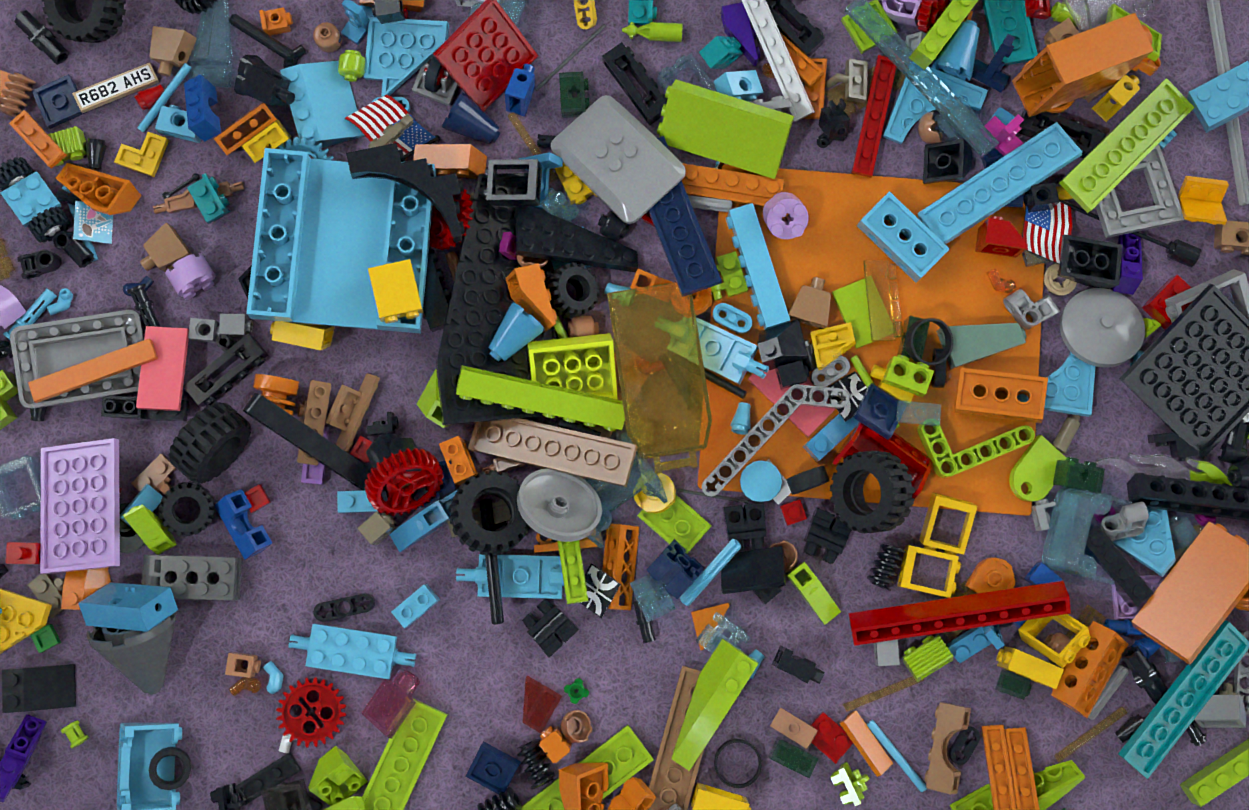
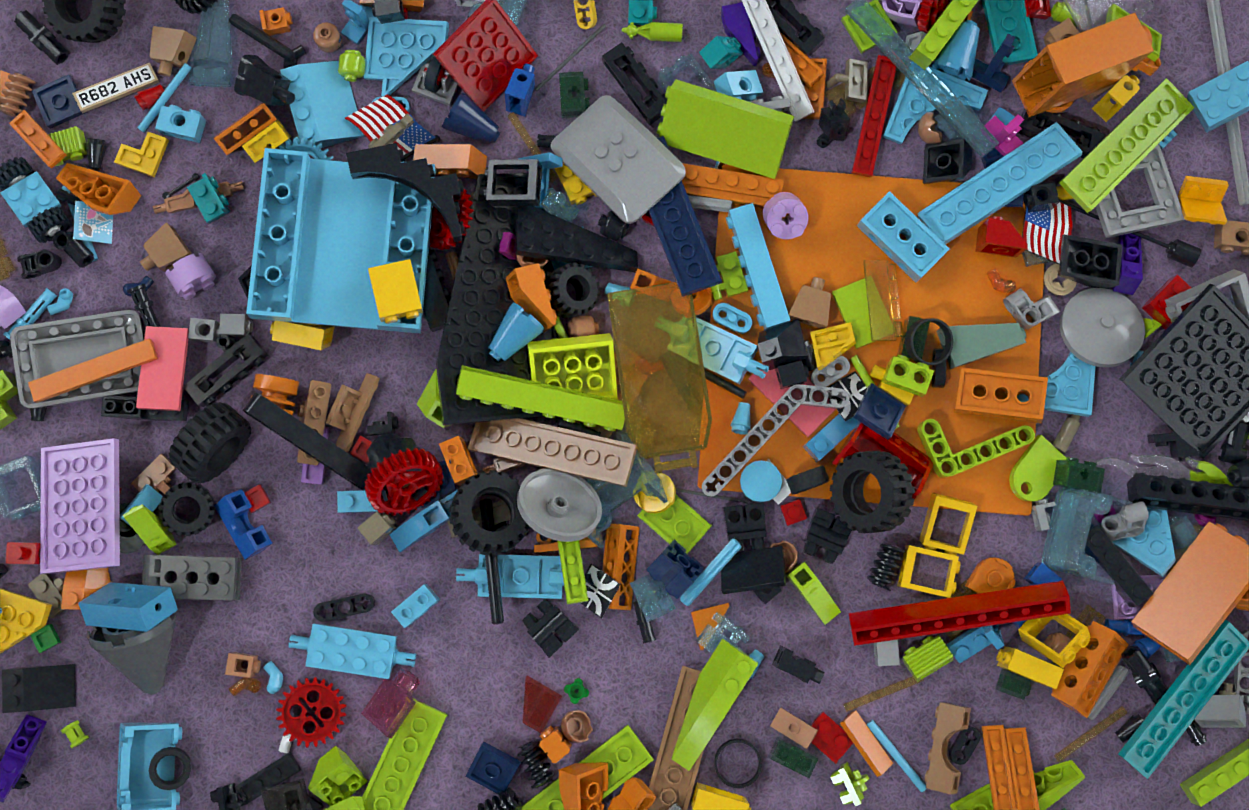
(199, 98): blue arch -> none
(918, 413): clear light blue plate -> none

